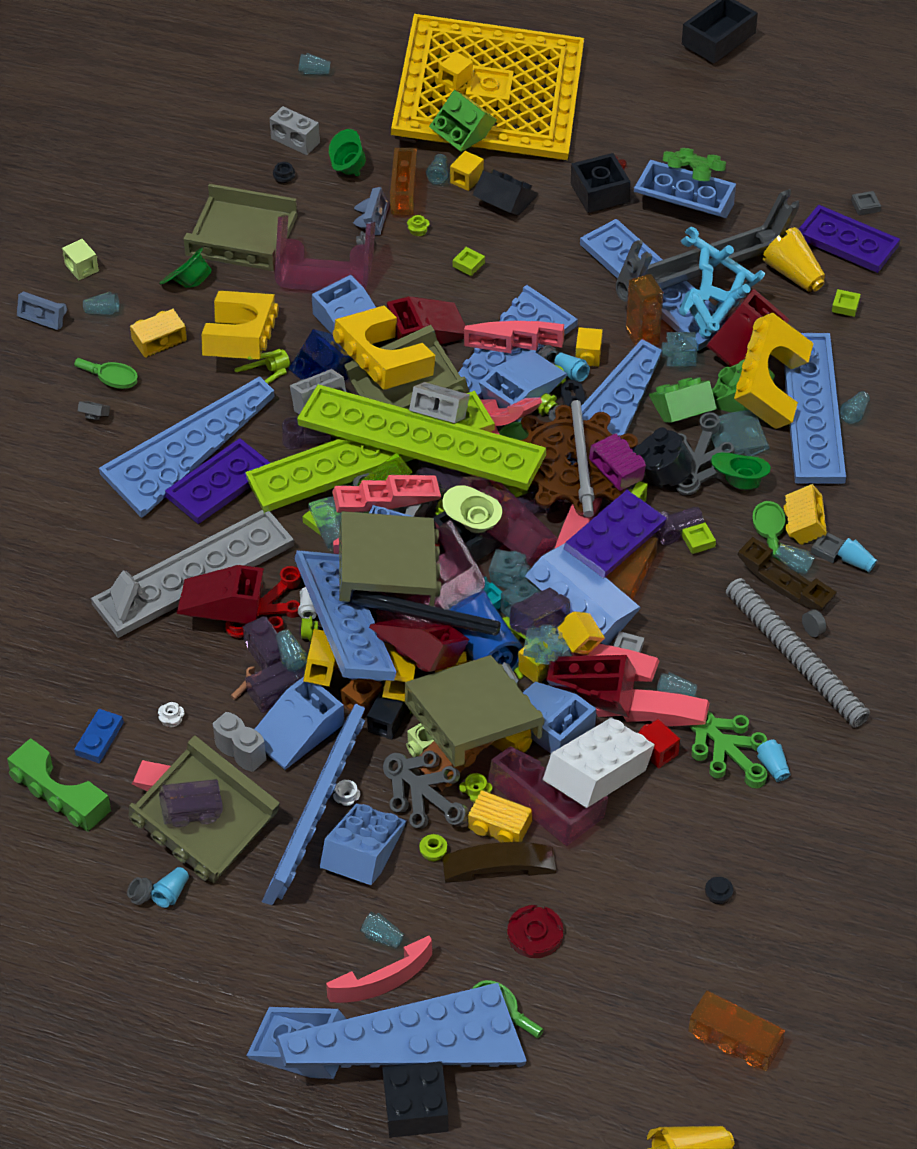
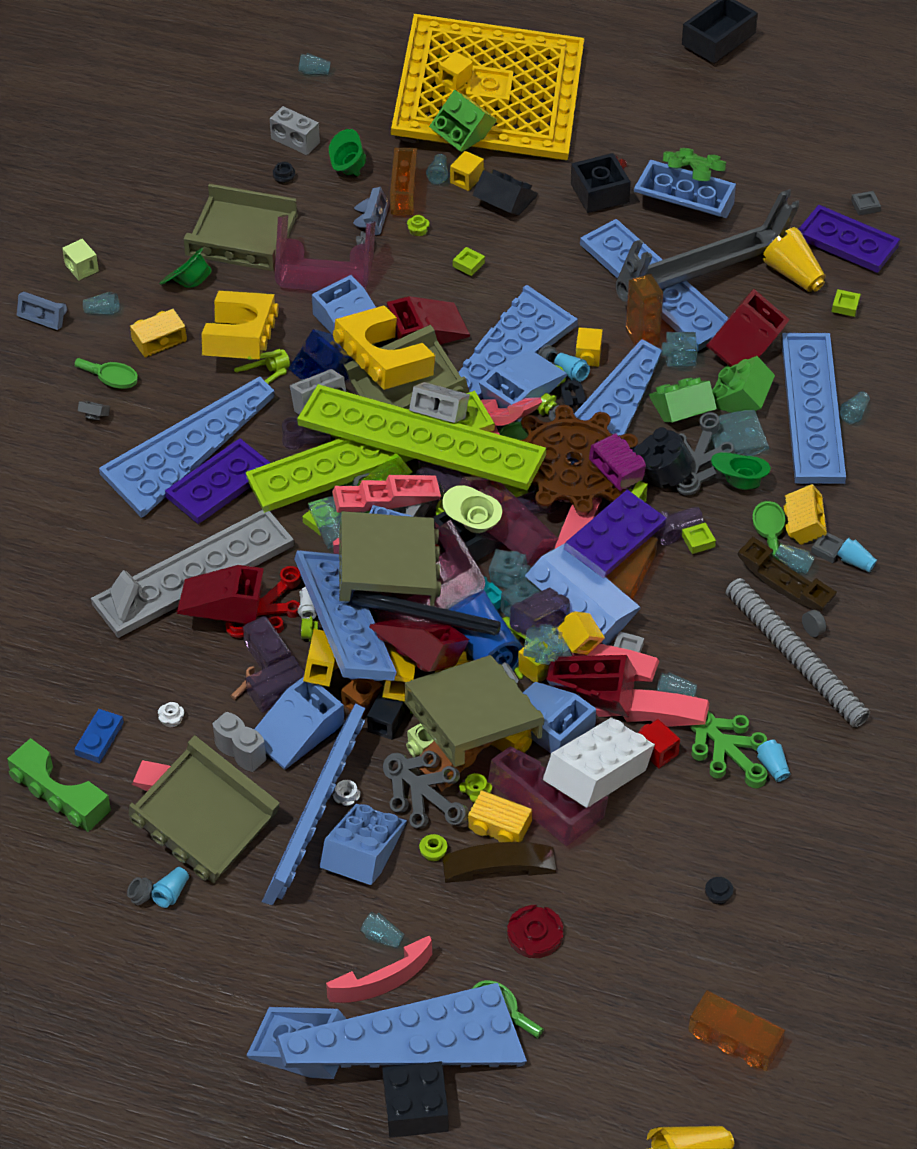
(191, 802): clear purple brick -> none
(290, 650): clear light blue cone -> none
(505, 335): coral slope -> none
(586, 493): light grey bar -> none
(695, 298): medium azure piece -> none
(755, 386): yellow arch -> none

